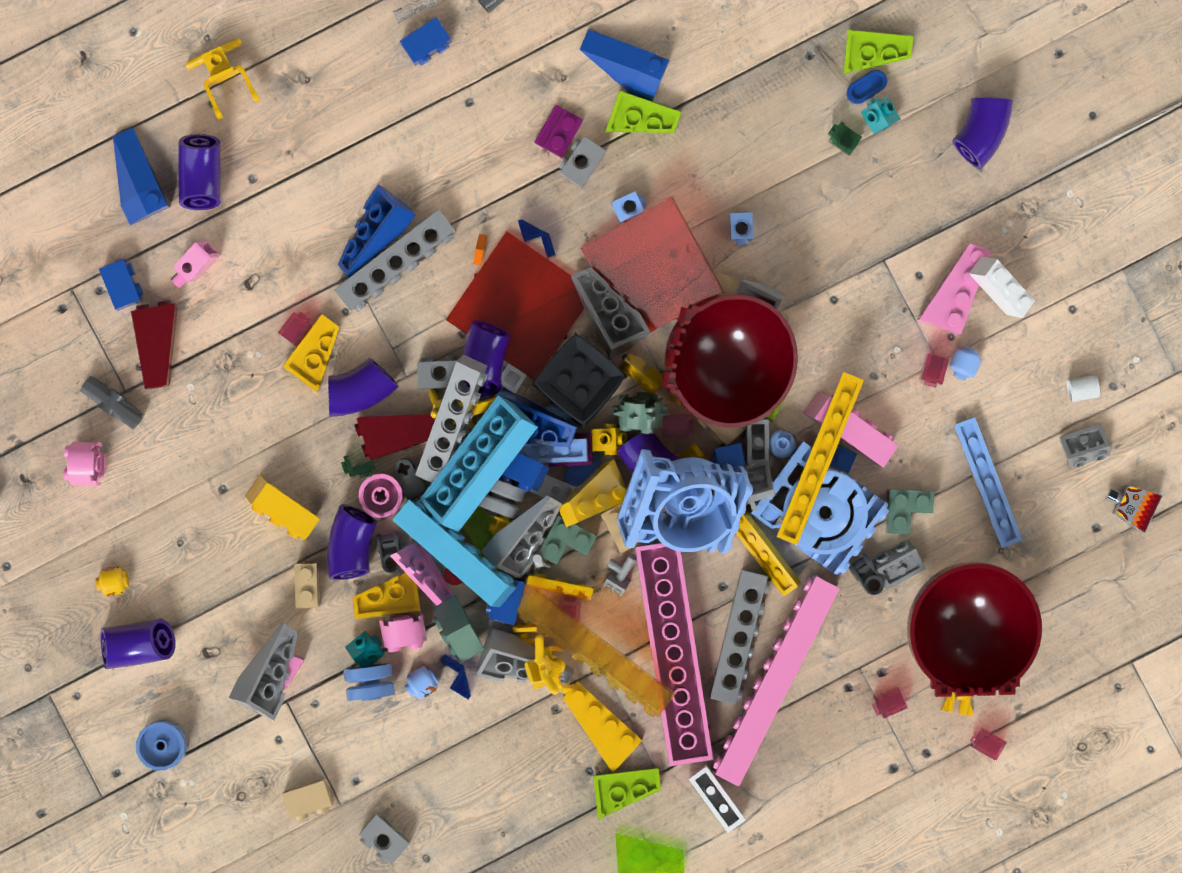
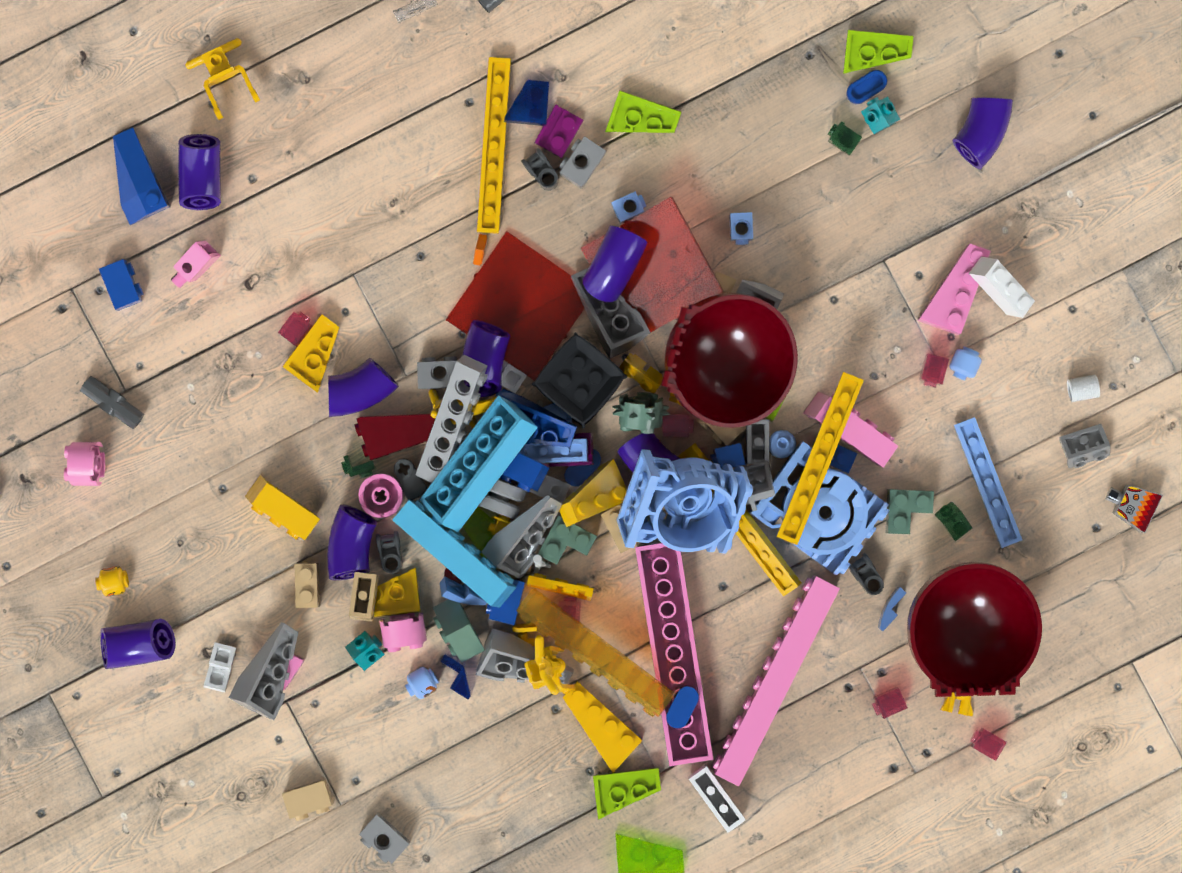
(155, 341): dark red slope -> none
(175, 745): medium blue wheel -> none
(220, 667): none -> white slope
(347, 289): light grey brick -> none
(363, 596): none -> tan brick
(369, 684): medium blue wheel -> none
(381, 224): blue wedge -> none
(423, 571): bright pink wing -> none
(426, 42): blue brick -> none
(459, 593): none -> medium blue slope
(493, 145): none -> yellow plate
(530, 105): none -> clear blue wing
(533, 233): clear blue slope -> none
(538, 167): none -> dark grey piece
(608, 439): yellow brick -> none
(613, 264): none -> dark purple brick
(617, 578): light grey arm -> none
(628, 65): blue wedge -> none
(682, 707): none -> blue tile
(719, 690): light grey brick -> none
(888, 614): none -> medium blue slope
(898, 564): light grey bracket -> none
(953, 520): none -> clear green bracket

